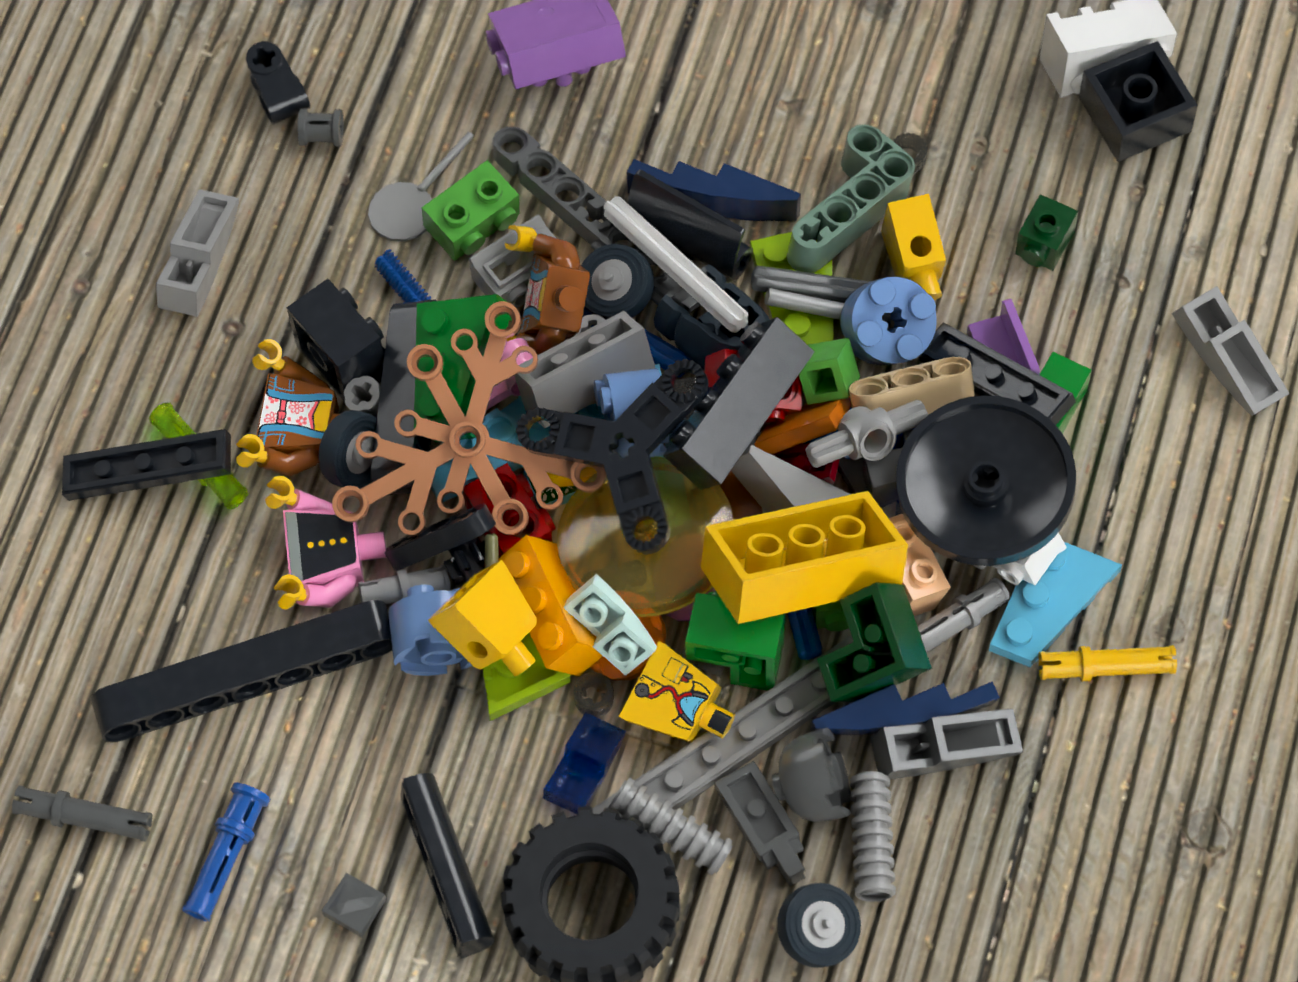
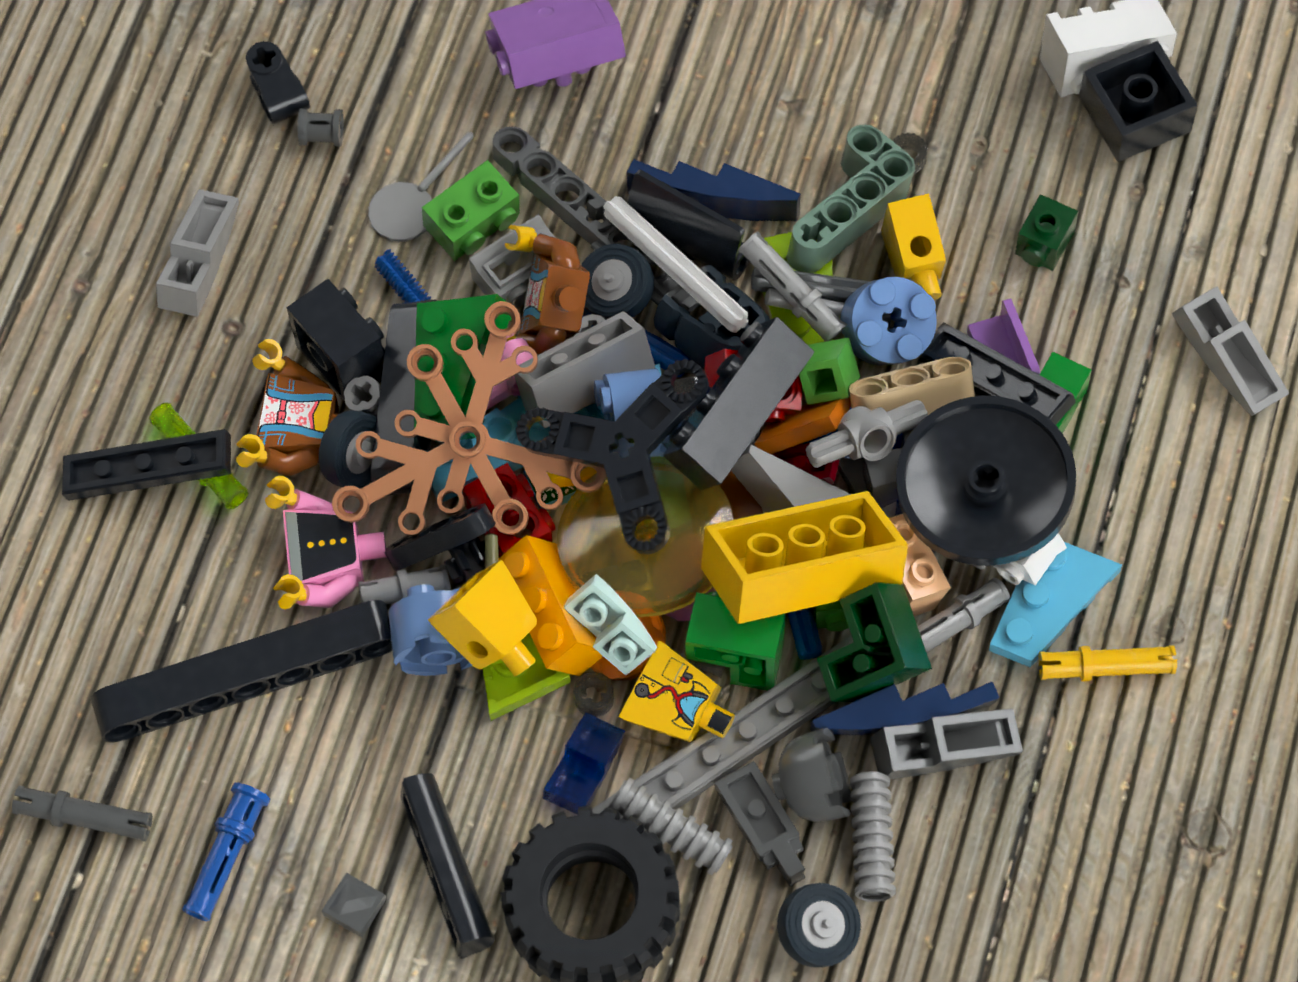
(791, 286): none -> light grey pin

